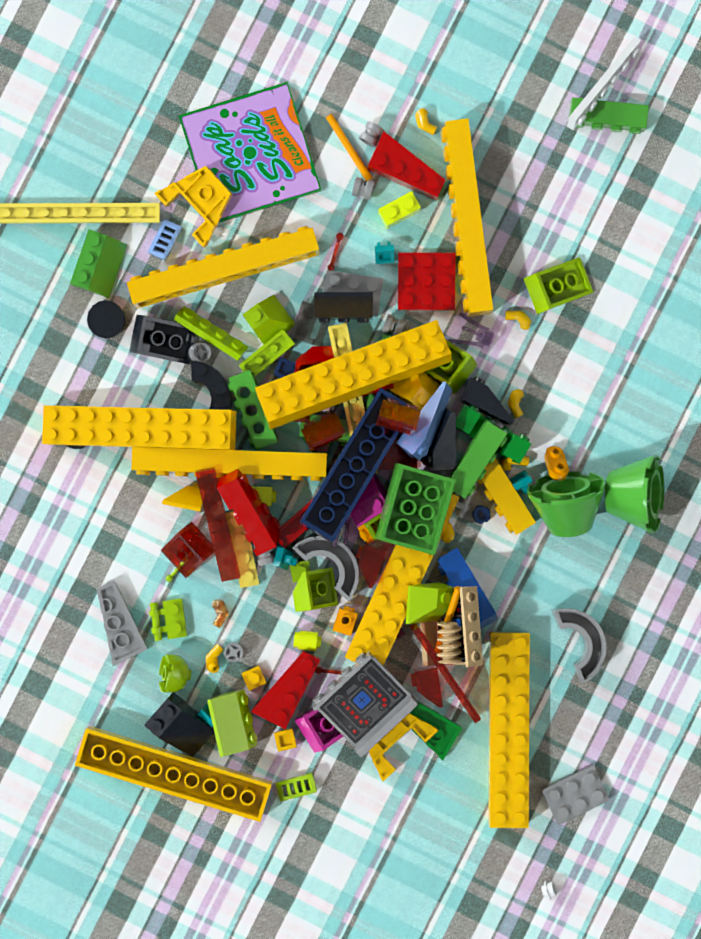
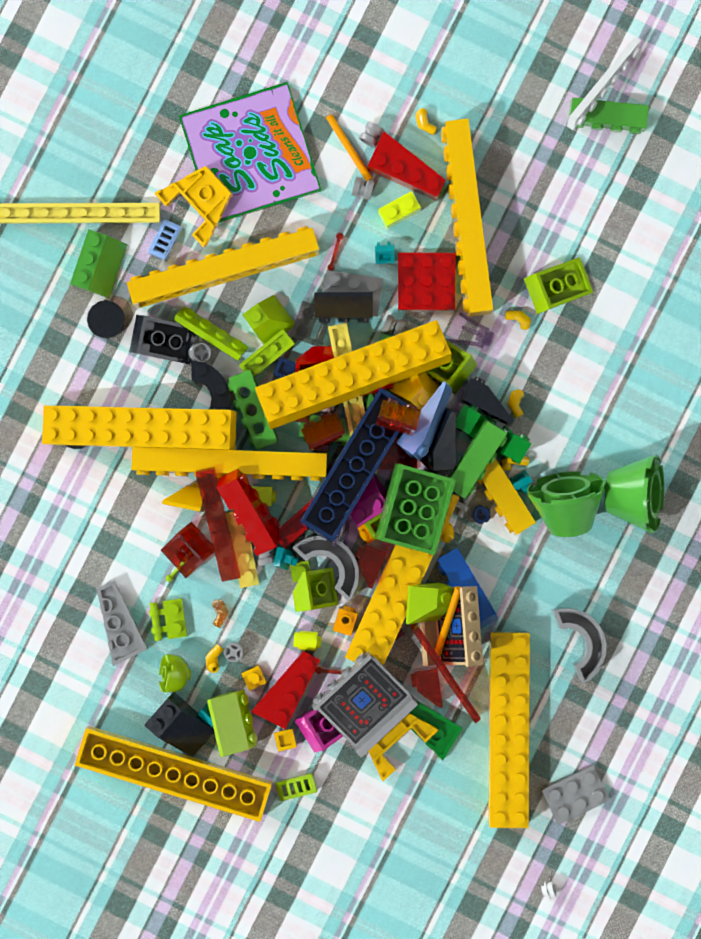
(450, 643): tan piece -> none
(556, 459): light orange plate -> none

